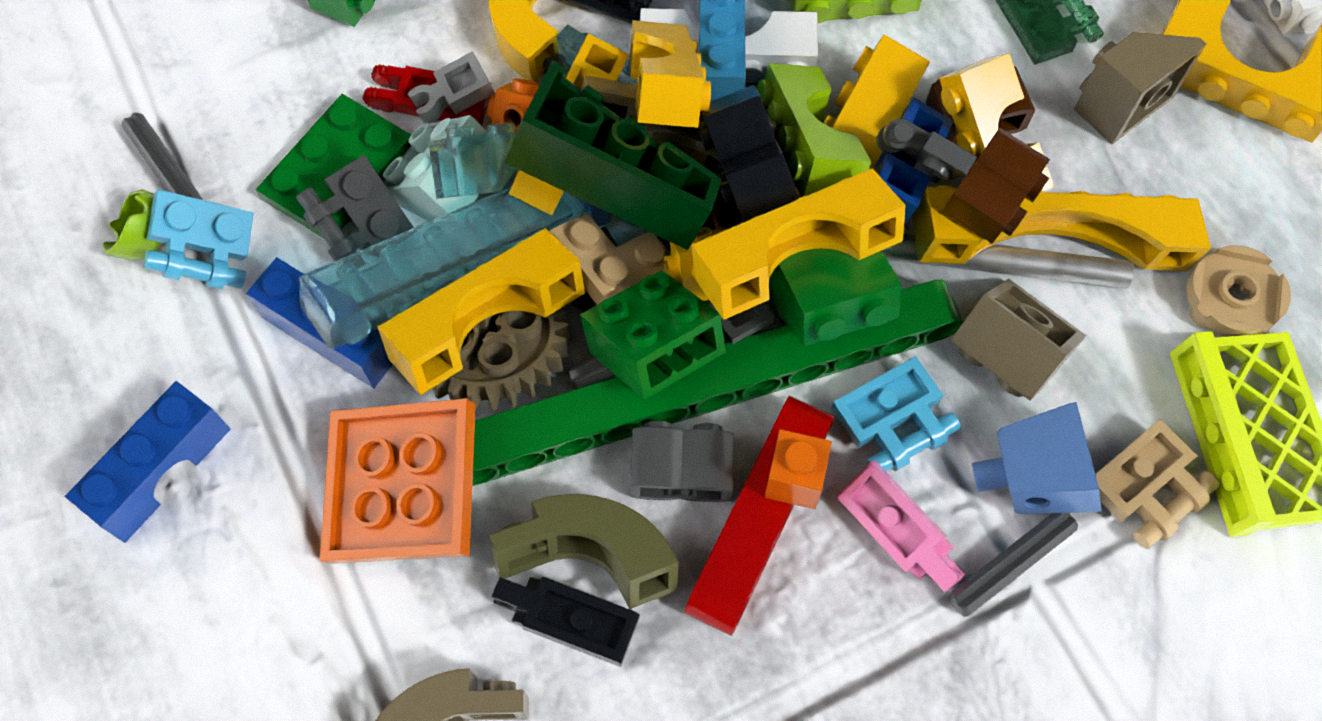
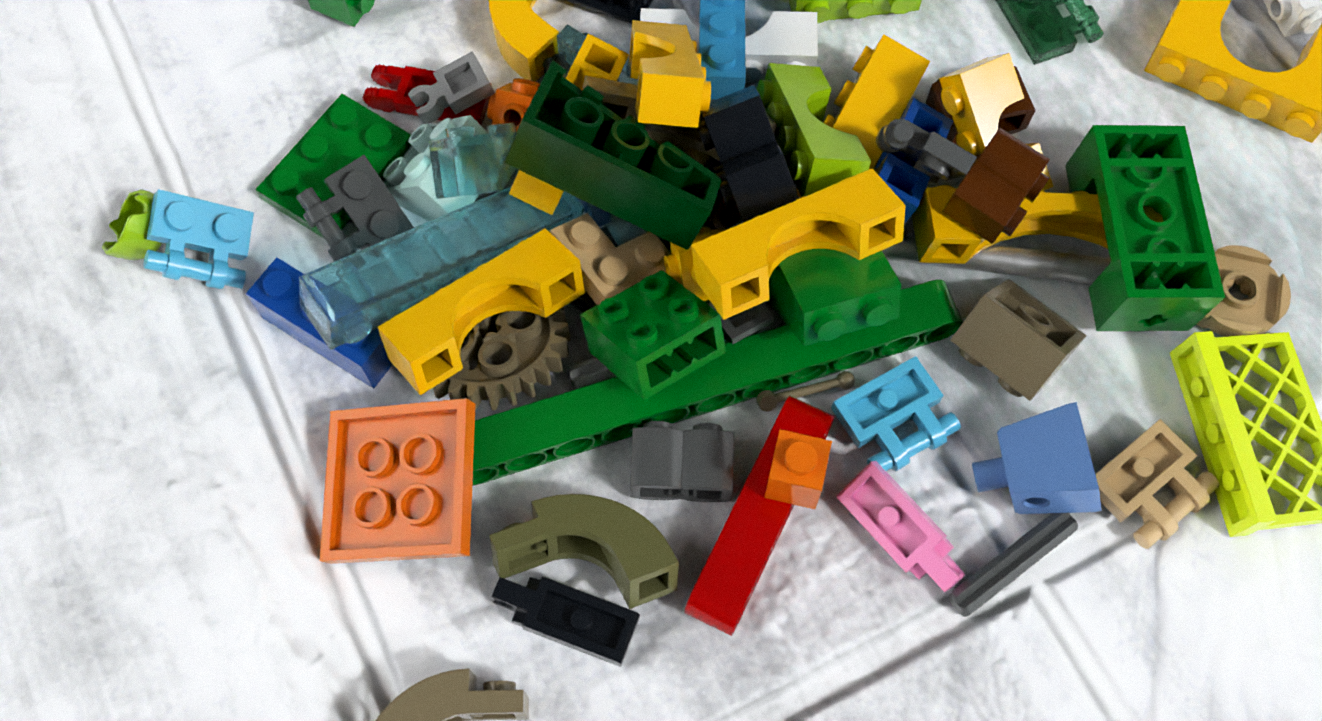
(122, 483): blue arch -> none
(158, 156): dark grey axle -> none
(768, 400): none -> dark tan hinge
(1135, 80): dark tan slope -> none
(1158, 271): none -> green plate

